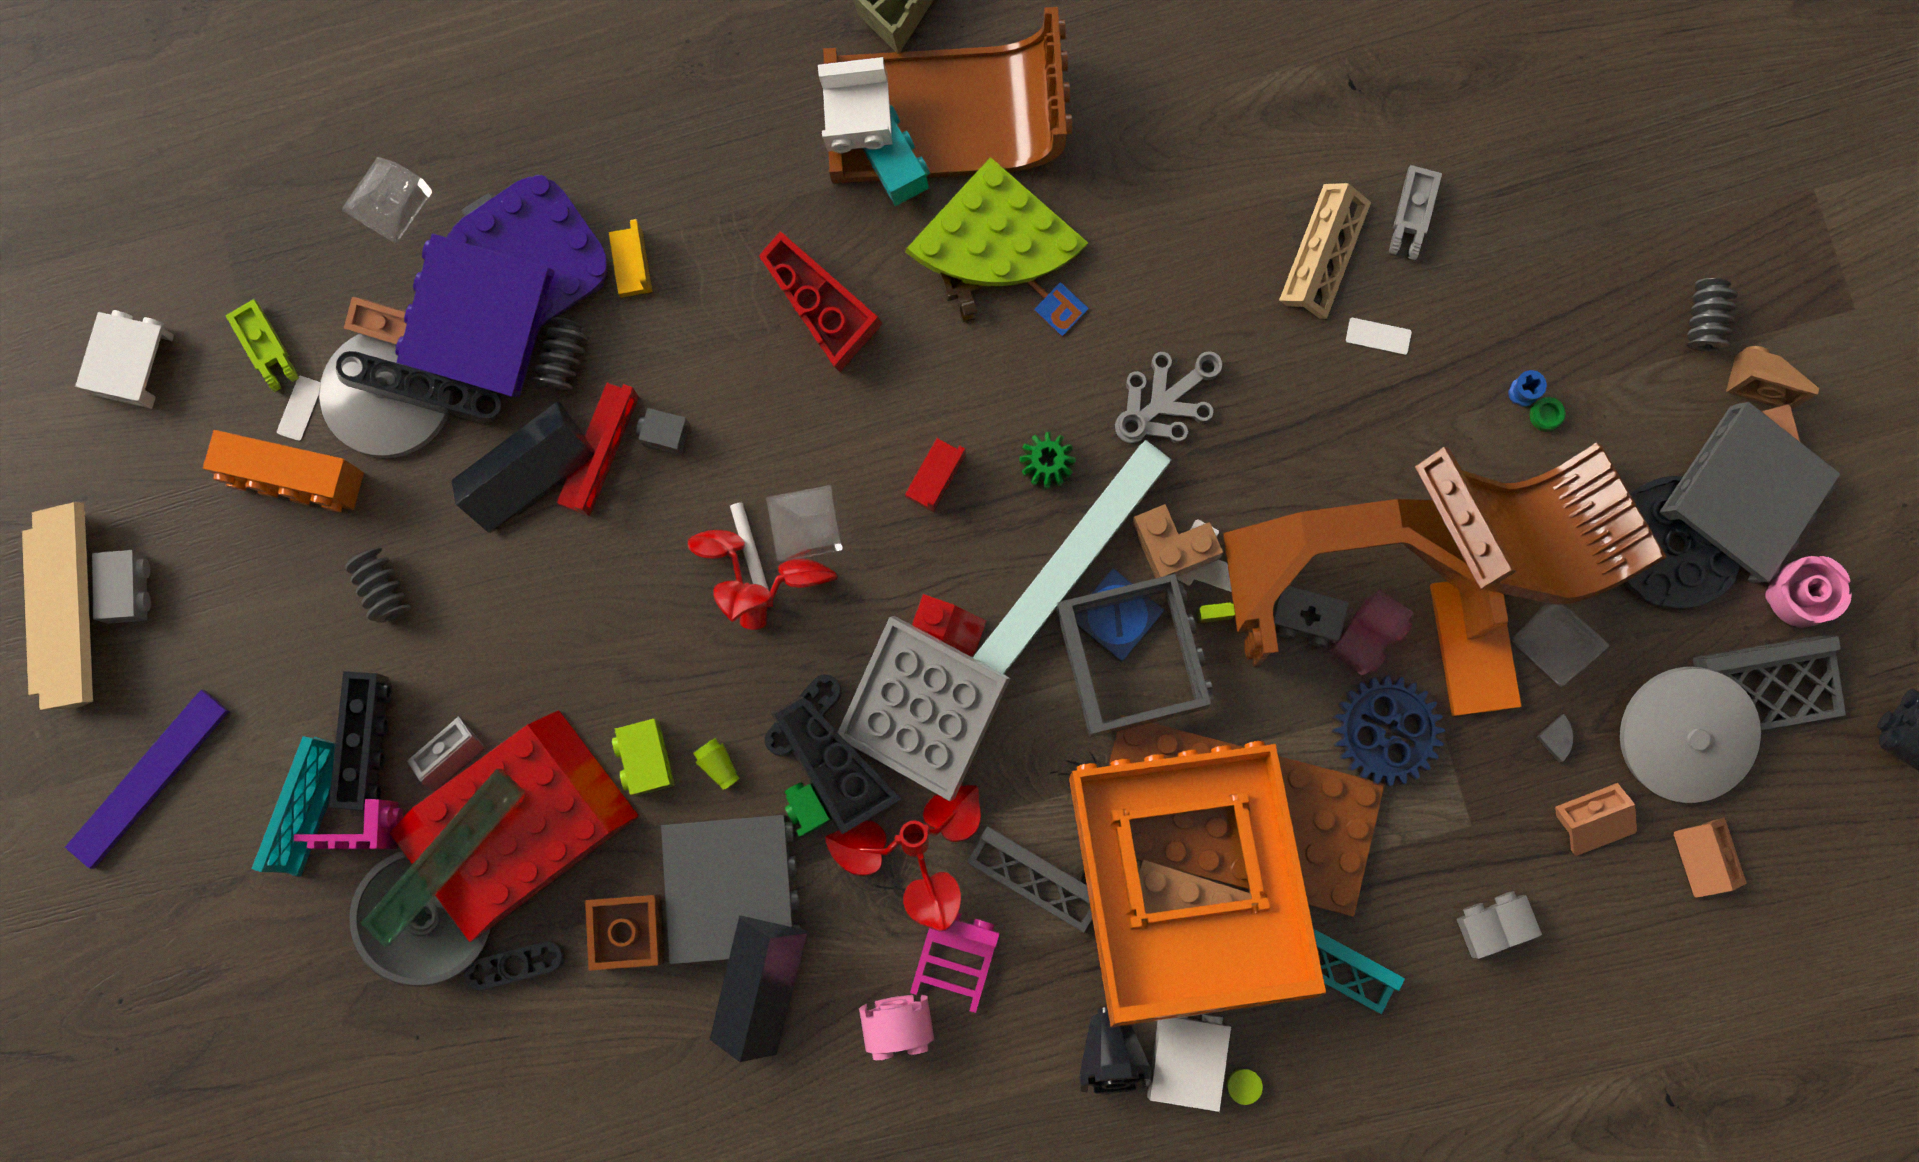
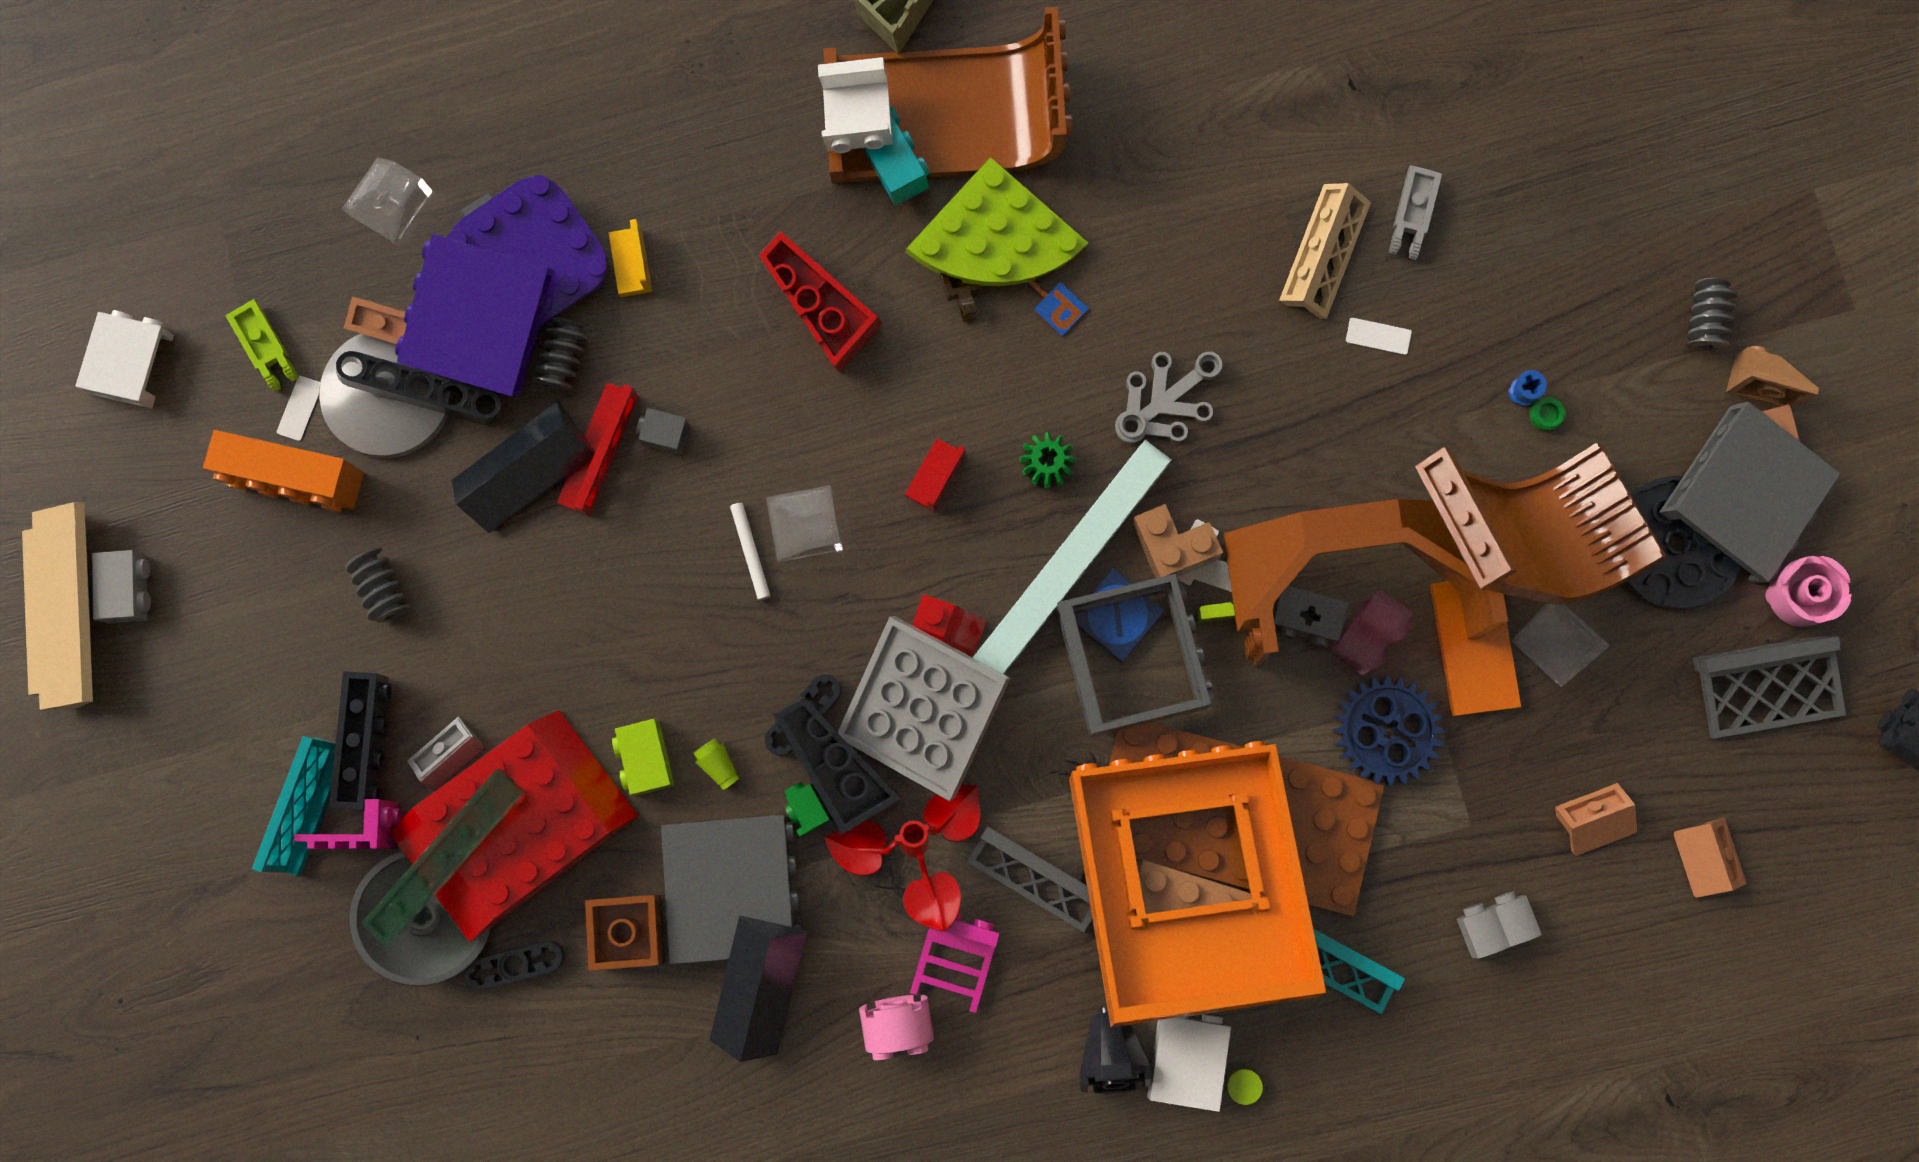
(147, 779): dark purple tile -> none
(748, 599): red plant -> none
(1558, 738): flat silver tile -> none
(1690, 734): light grey dish -> none

